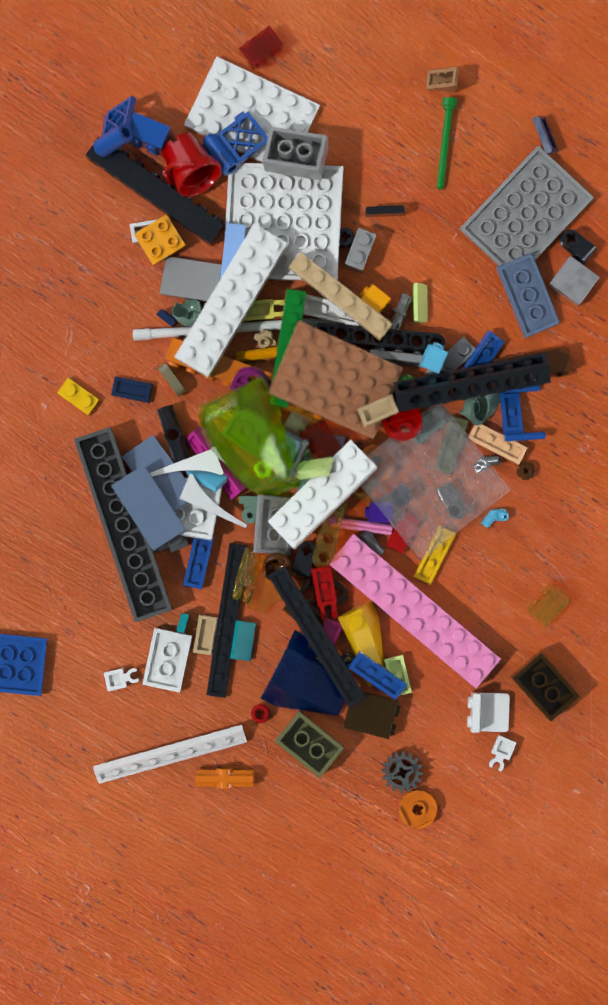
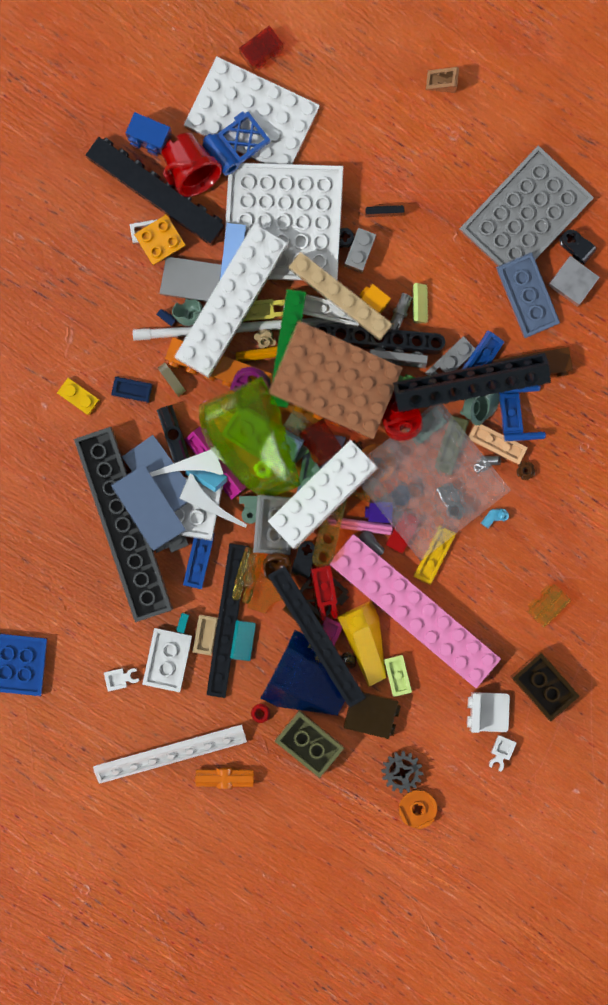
(116, 128): blue piece -> none
(293, 472): dark grey hinge -> none
(295, 153): light grey brick -> none
(314, 468): yellowish green slope -> none
(377, 410): tan tile -> none
(377, 675): blue plate -> none
(433, 357): medium azure brick -> none
(449, 105): green piece -> none
(545, 135): dark blue tile -> none

